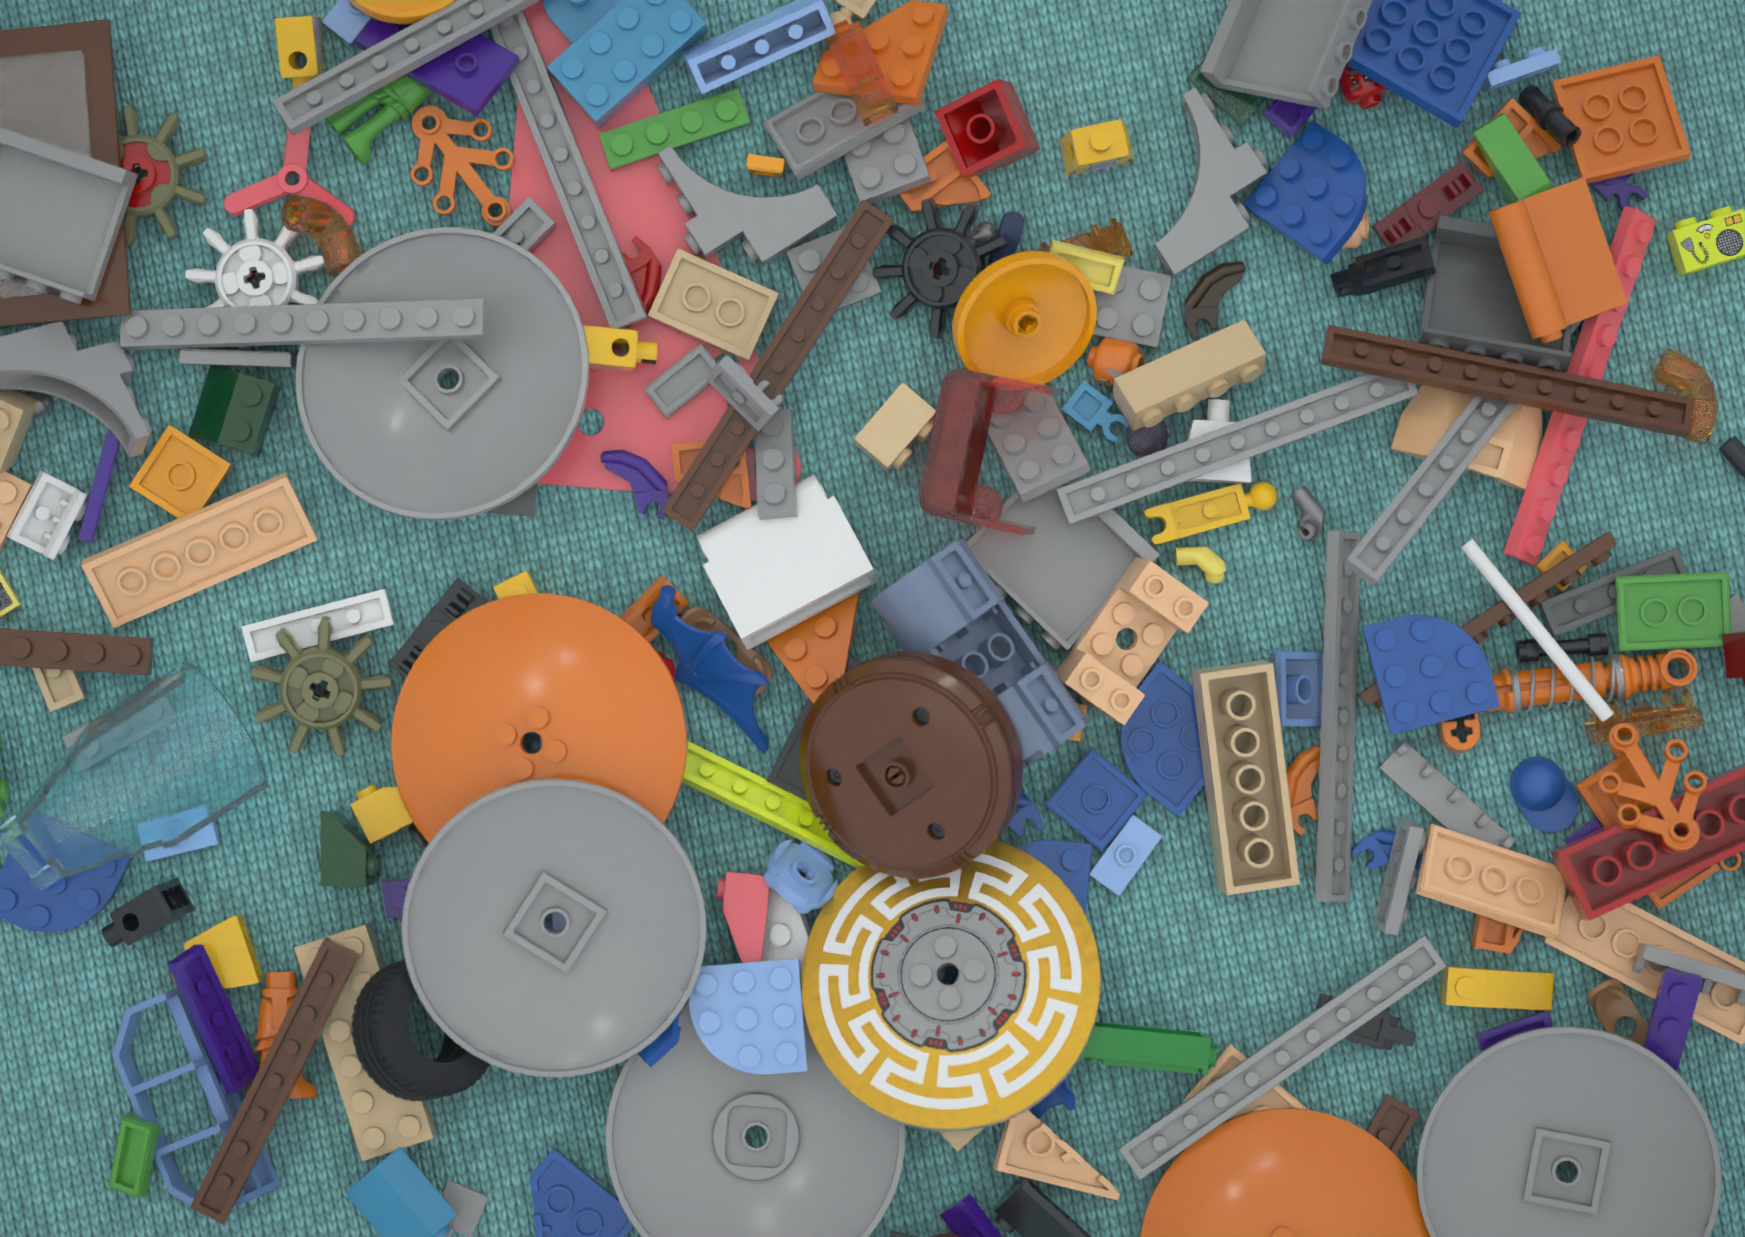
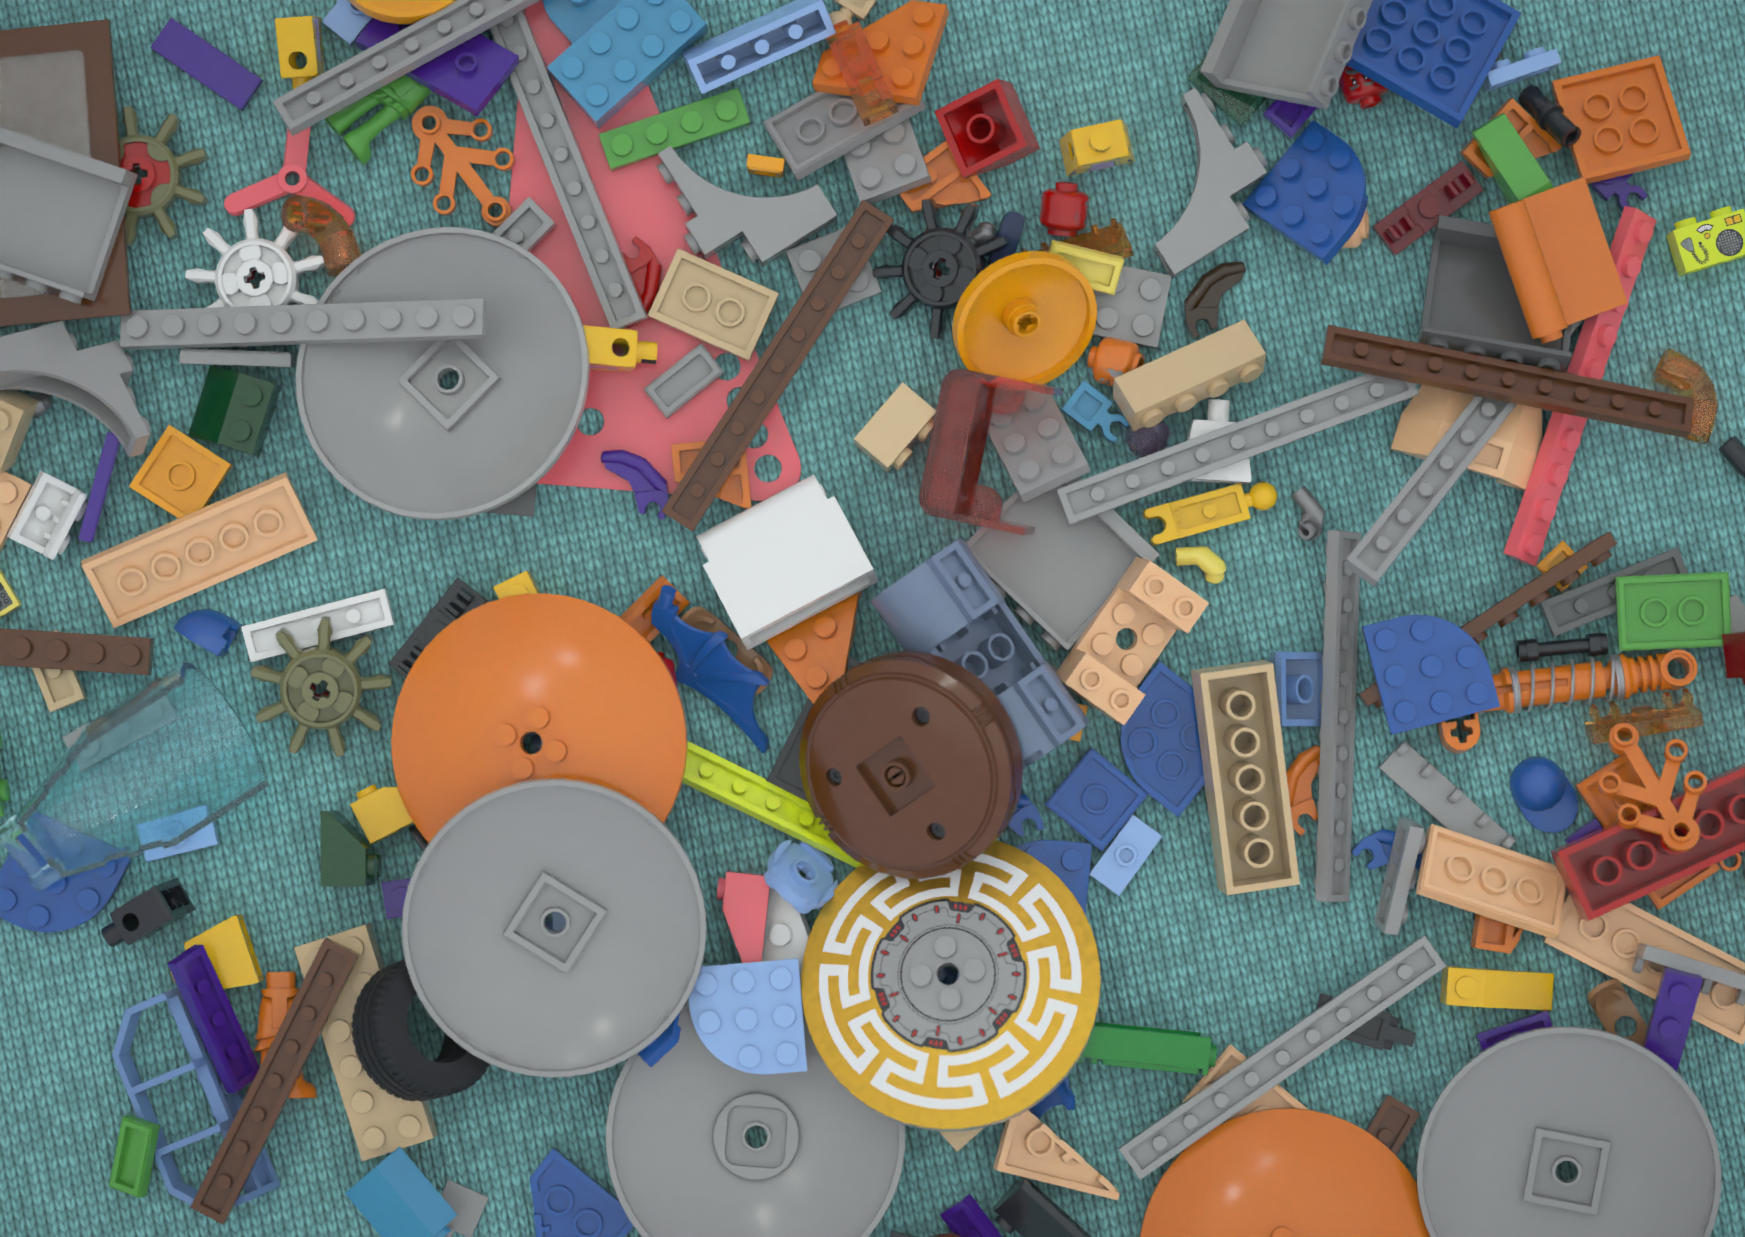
(206, 64): none -> dark purple tile
(209, 630): none -> blue brick
(740, 391): light grey plate -> none
(776, 467): light grey plate -> none
(1064, 209): none -> red head
(1385, 268): black hinge -> none
(1537, 630): white piece -> none

